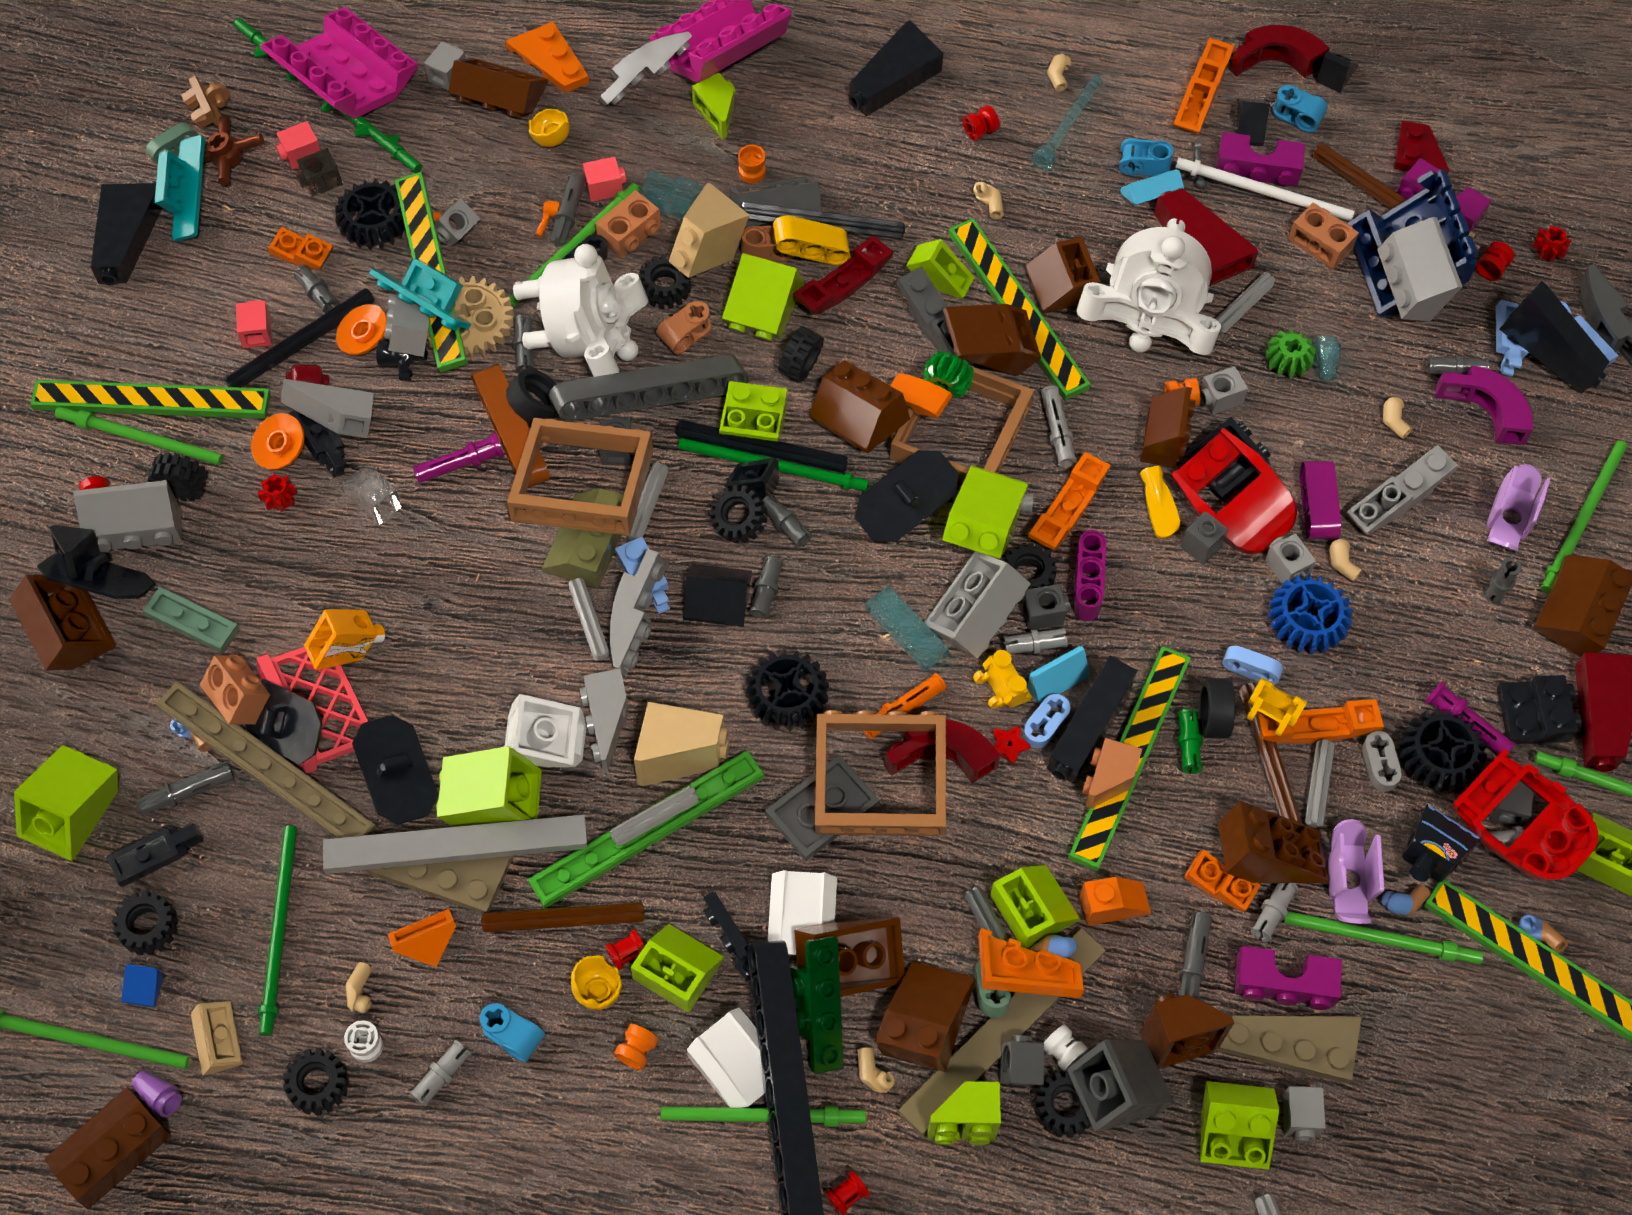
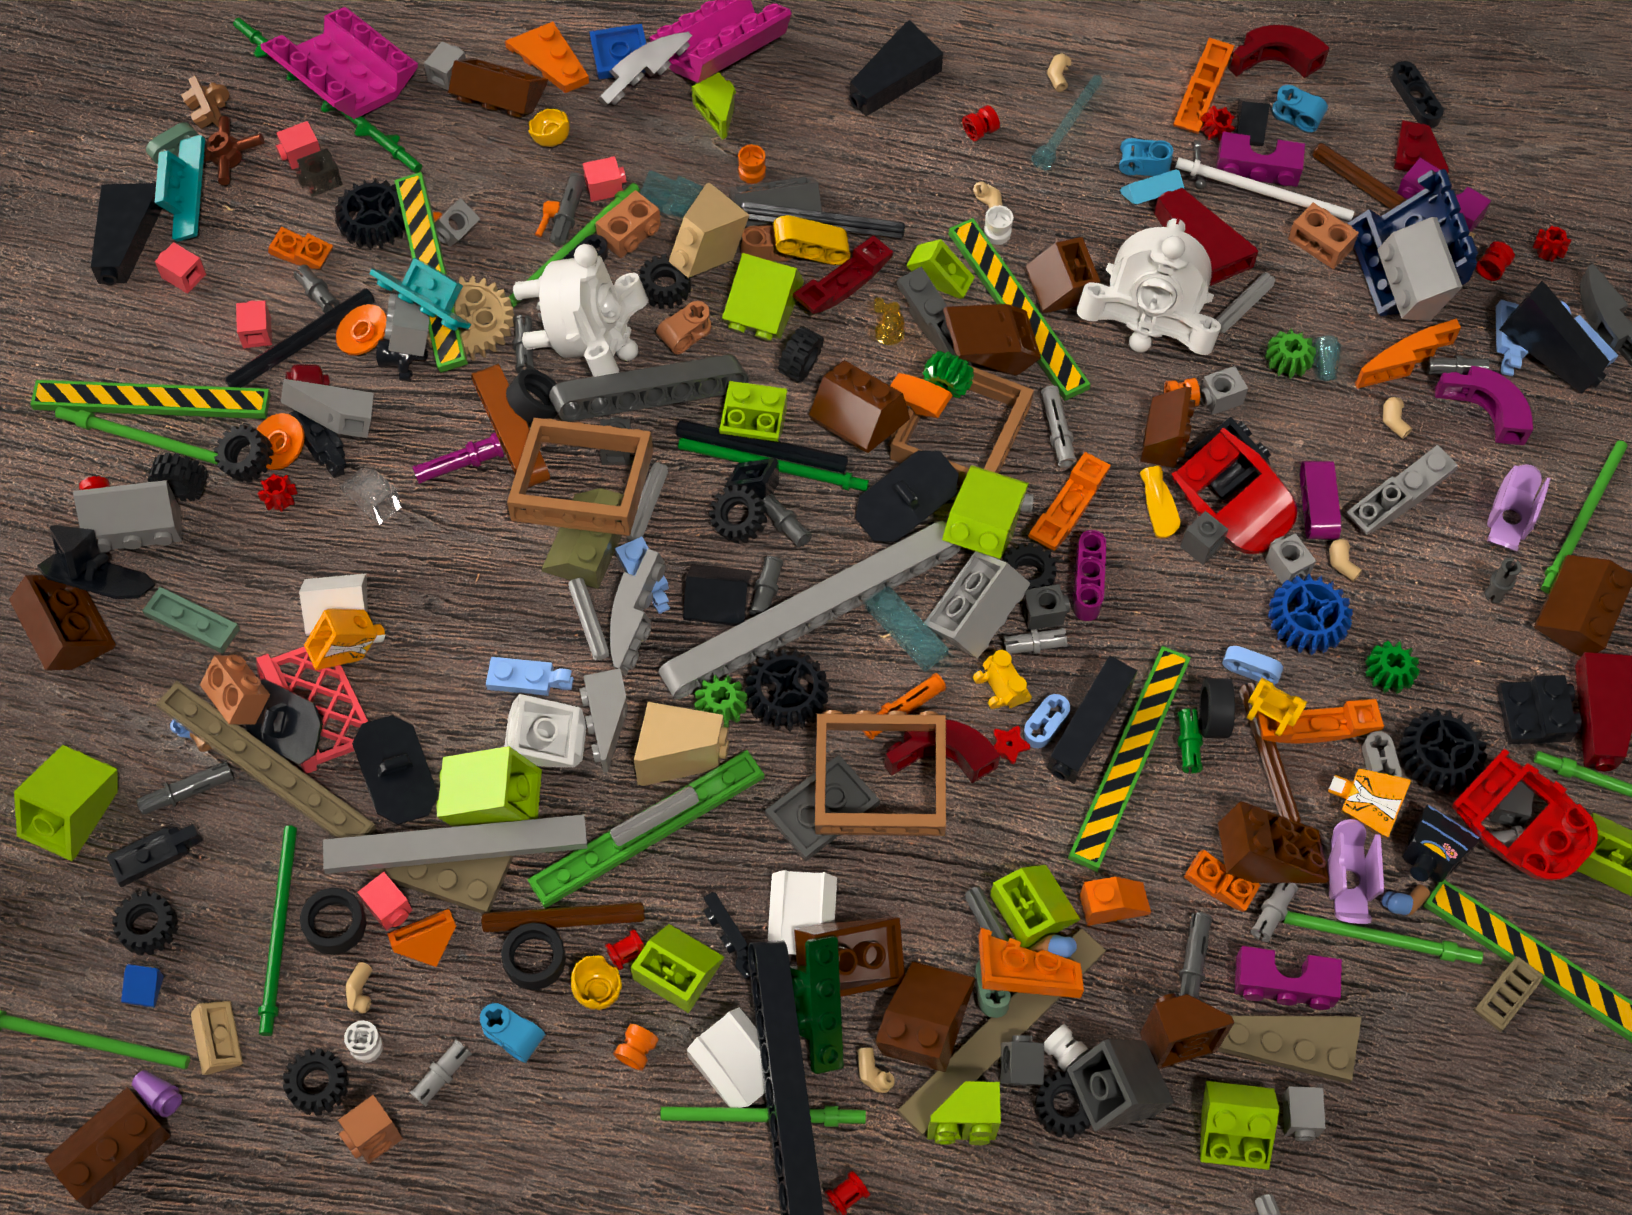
(180, 267): none -> coral brick
(233, 444): none -> black tyre
(320, 901): none -> black tyre
(331, 593): none -> white slope
(368, 1130): none -> nougat brick
(385, 901): none -> coral brick
(526, 676): none -> light blue plate
(528, 932): none -> black tyre
(613, 45): none -> blue plate
(731, 695): none -> bright green gear
(807, 611): none -> light grey beam
(891, 327): none -> clear yellow piece
(998, 224): none -> white wheel
(1059, 674): medium azure slope -> none
(1114, 771): nougat slope -> none
(1216, 122): none -> red gear
(1319, 783): light grey axle -> none
(1336, 71): black slope -> none
(1371, 799): none -> light orange torso
(1381, 664): none -> green gear
(1401, 357): none -> orange slope
(1416, 83): none -> black beam
(1459, 706): magenta pin -> none
(1520, 976): none -> dark tan slope
(1543, 932): arm -> none

